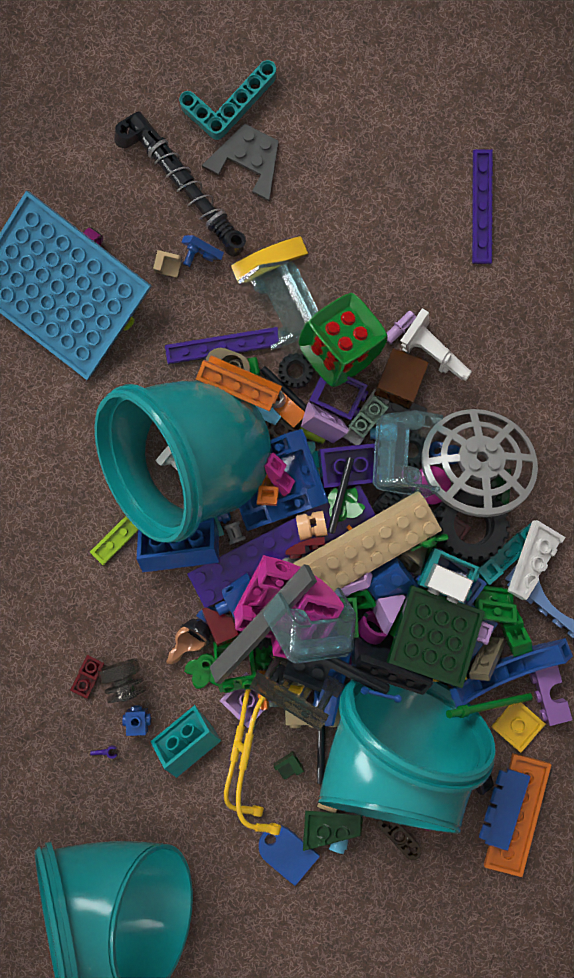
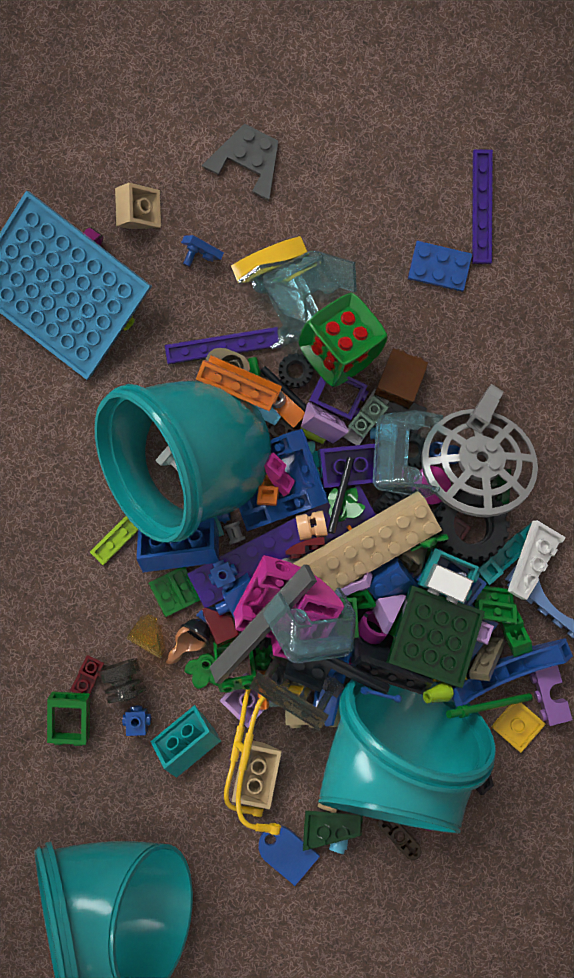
(68, 700): none -> green window
(104, 752): dark purple hand -> none
(137, 207): none -> tan slope
(148, 635): none -> clear yellow slope
(159, 149): black piece -> none
(167, 263): tan panel -> none
(174, 591): none -> green slope
(230, 571): none -> blue brick
(231, 105): teal beam -> none
(260, 776): none -> tan slope
(289, 765): dark green panel -> none
(305, 275): none -> clear light blue windscreen
(320, 755): black bar -> none
(400, 327): lavender axle -> none
(421, 337): white piece -> none
(439, 266): none -> blue plate
(440, 693): none -> lime cone
(485, 408): none -> light grey leg
(507, 809): blue windscreen -> none
(515, 859): orange plate -> none

